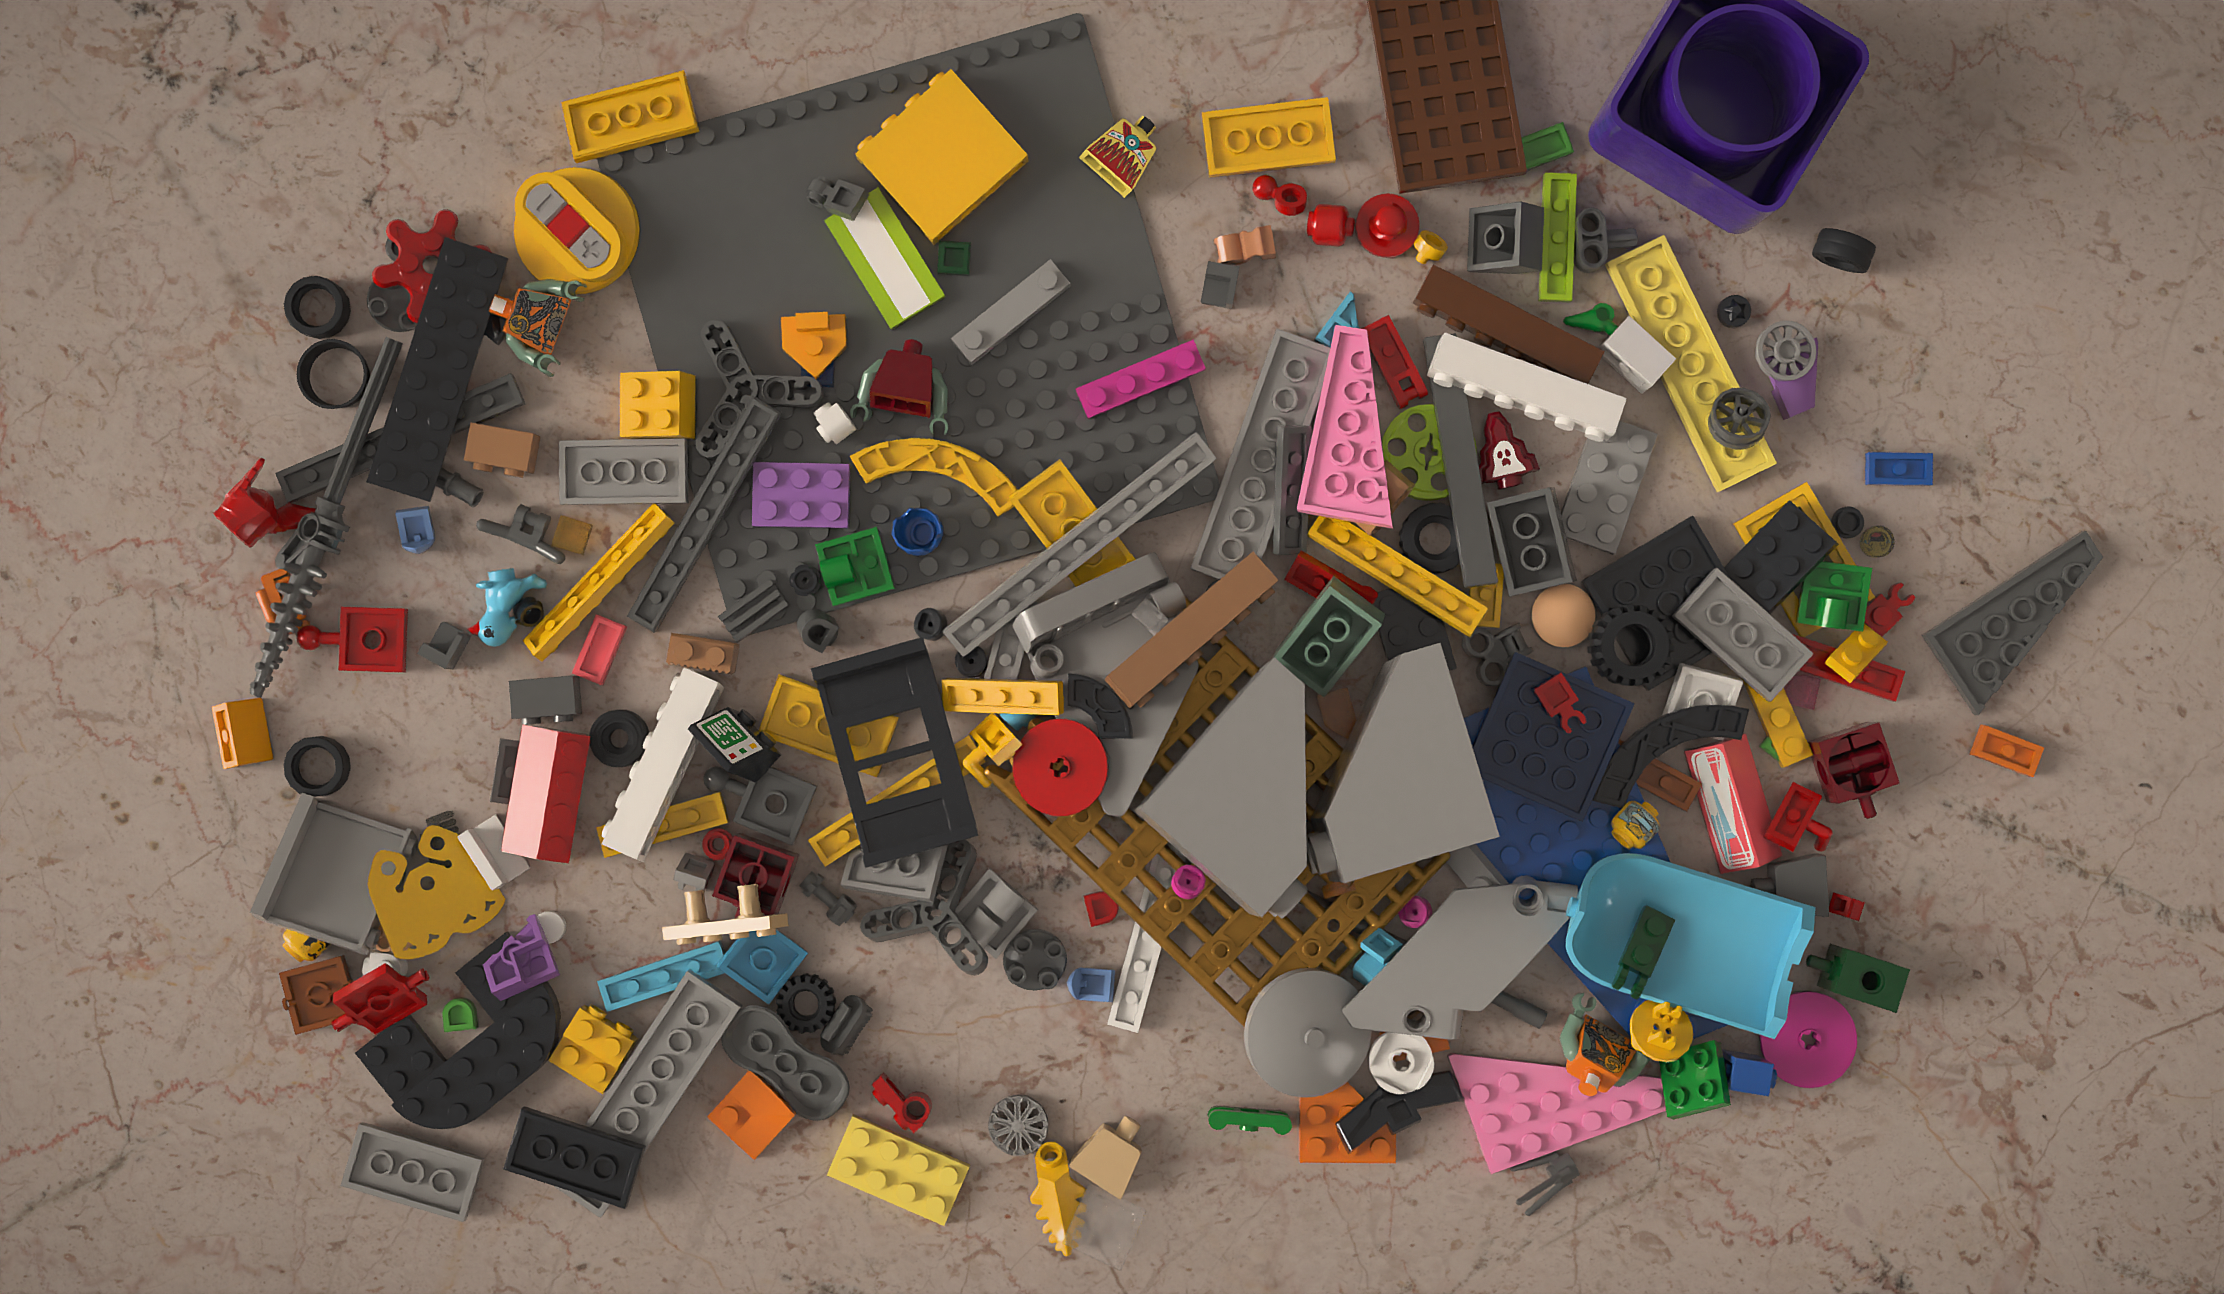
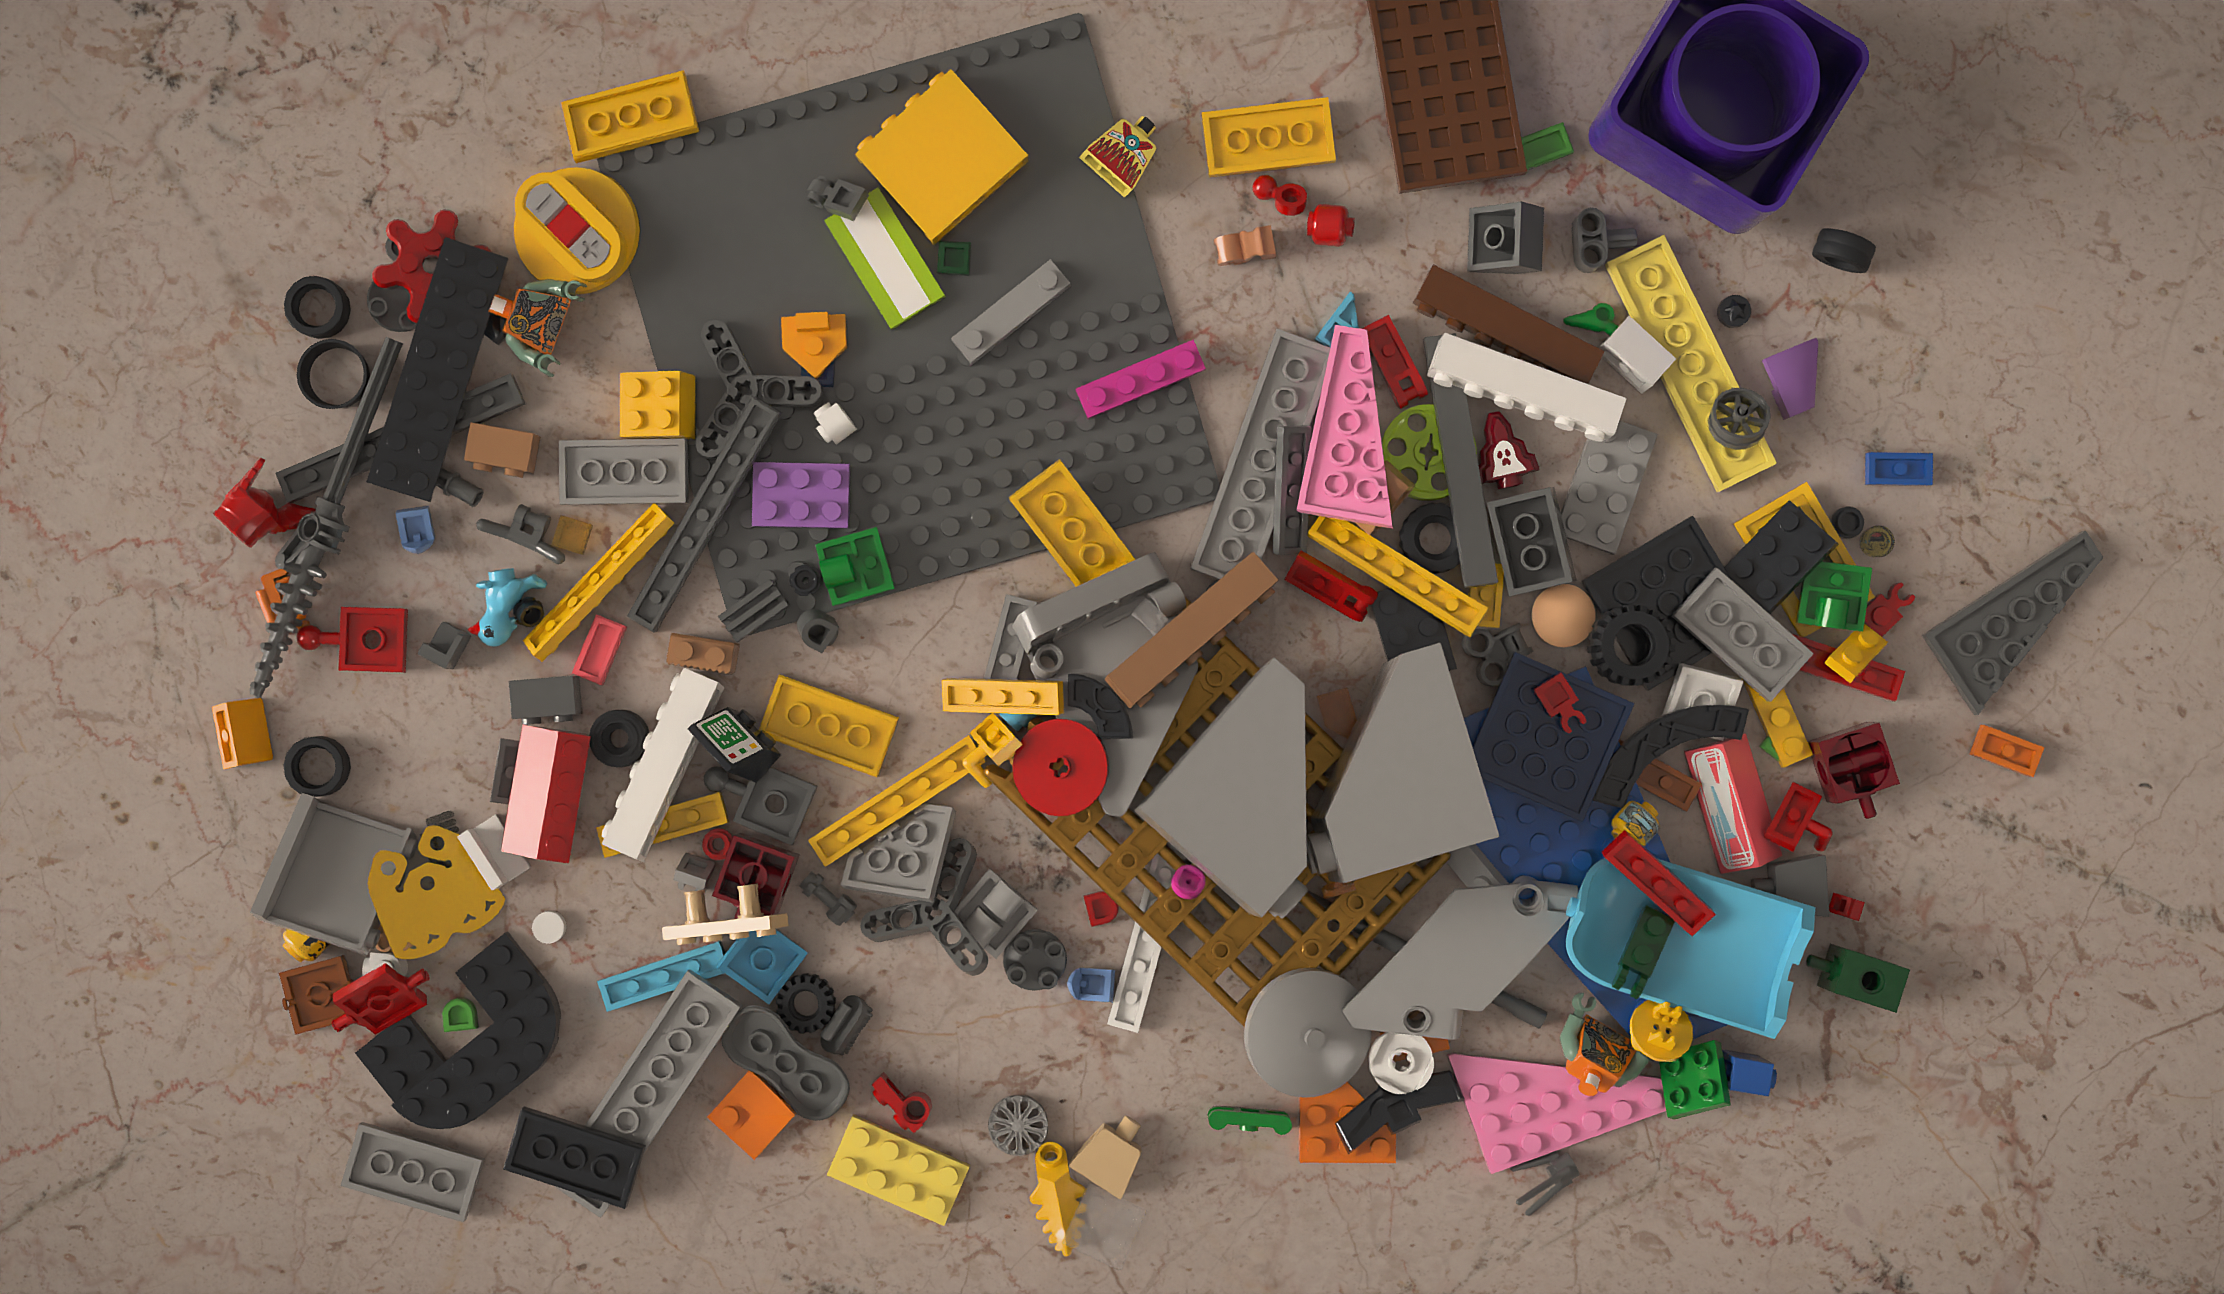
(521, 962): medium lavender slope -> none
(593, 1047): yellow plate -> none
(876, 688): black piece -> none
(904, 384): dark red torso -> none
(918, 531): blue hair -> none
(930, 624): black tile -> none
(939, 458): yellow tile -> none
(972, 664): black tile -> none
(1079, 544): light grey plate -> none
(1219, 285): dark grey panel -> none
(1329, 636): sand green brick -> none
(1379, 950): medium azure leg -> none
(1387, 225): red plate -> none
(1416, 912): dark pink tile -> none
(1429, 247): yellow tile -> none
(1558, 237): lime plate -> none
(1658, 883): none -> red plate
(1785, 351): light grey wheel -> none
(1802, 691): clear pink tile -> none
(1833, 1047): dark pink piece -> none

